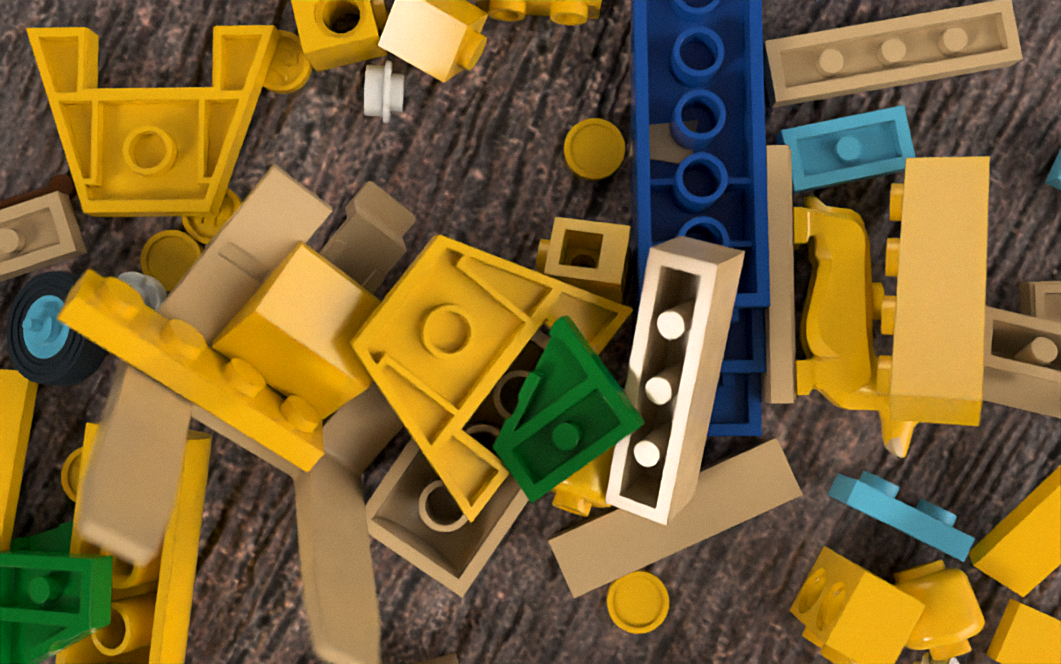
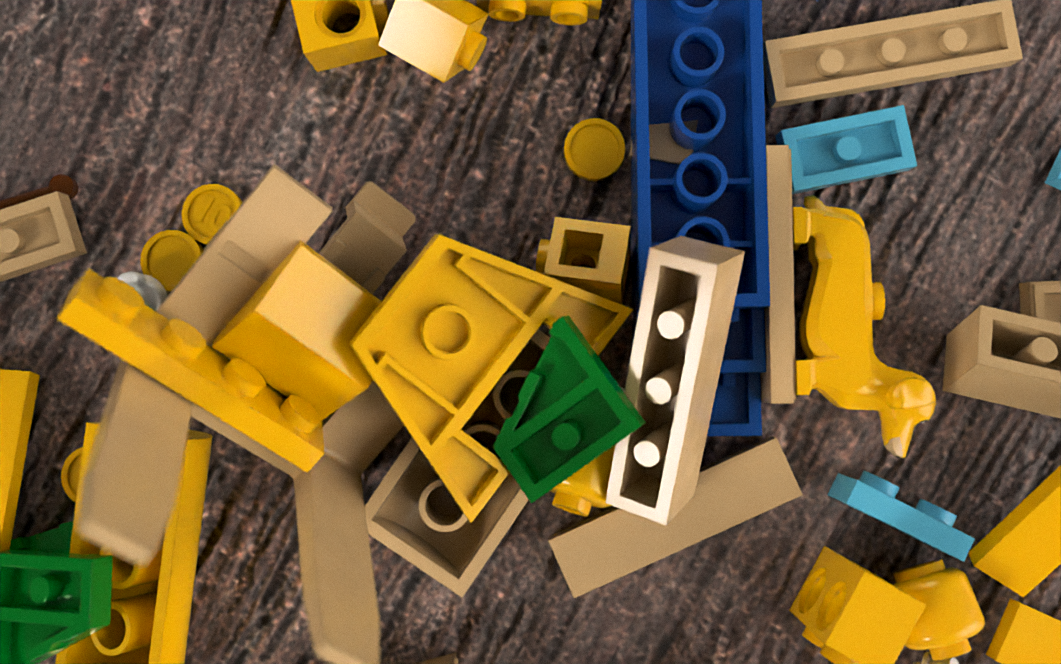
(43, 345): black wheel -> none
(152, 146): yellow wing -> none
(289, 66): yellow piece -> none
(383, 91): white plate -> none
(637, 602): yellow piece -> none
(939, 292): yellow brick -> none

